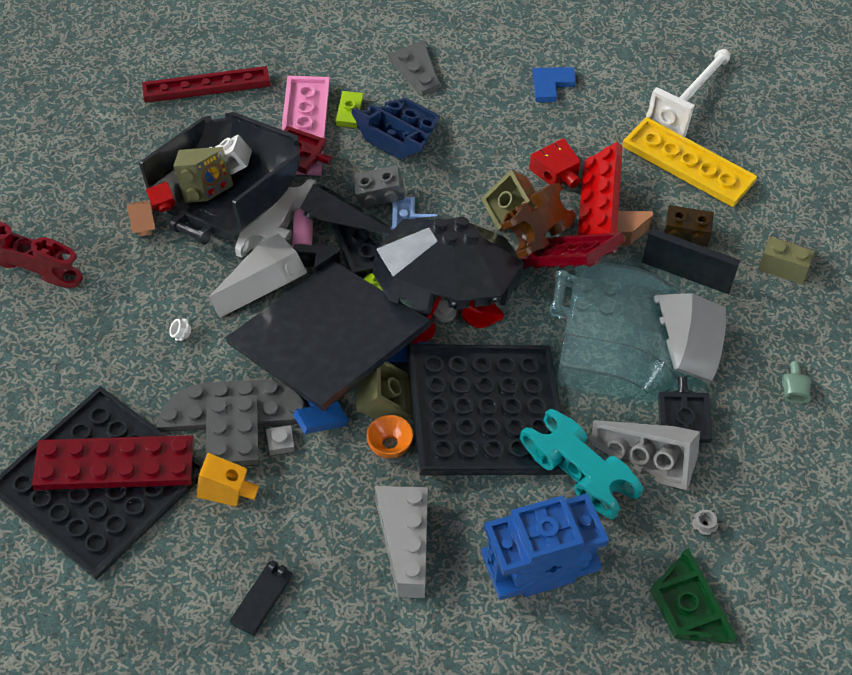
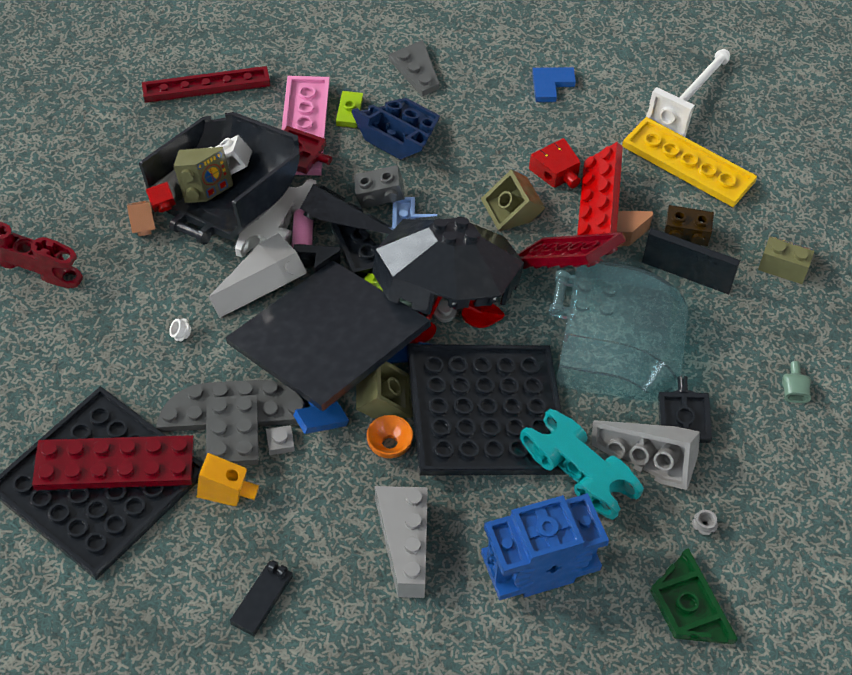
(532, 223): reddish brown piece -> none
(694, 332): light grey wedge -> none

